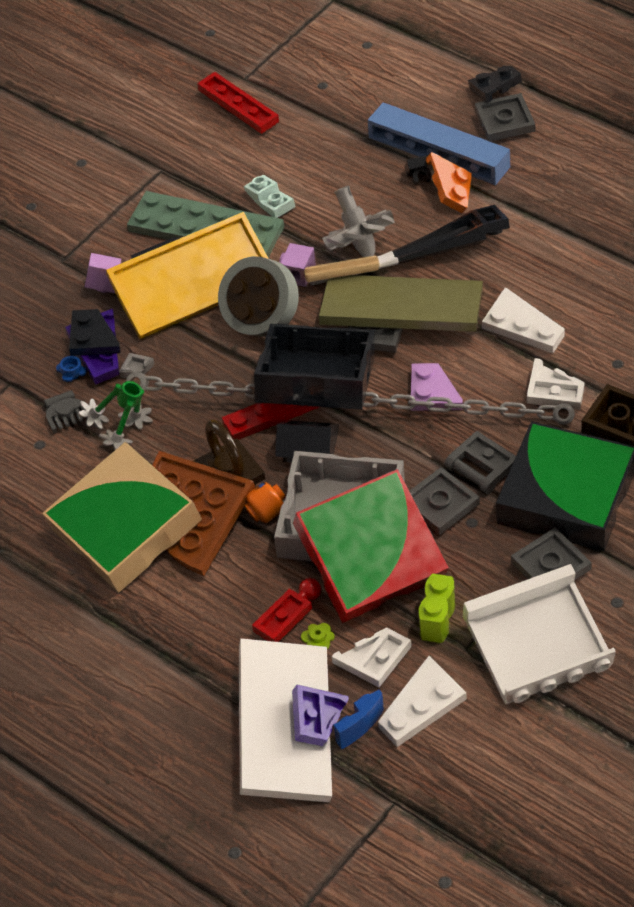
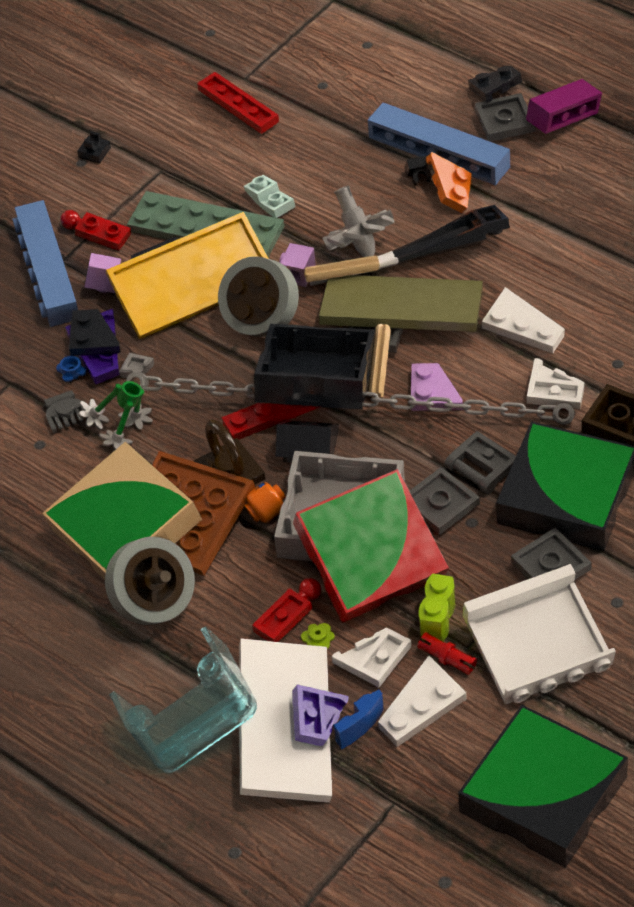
(46, 263): none -> medium blue brick
(94, 148): none -> black tile
(96, 229): none -> red plate
(149, 580): none -> wheel
(196, 718): none -> clear light blue windscreen
(379, 360): none -> tan axle
(447, 653): none -> red pin
(543, 785): none -> tile
(563, 106): none -> magenta brick

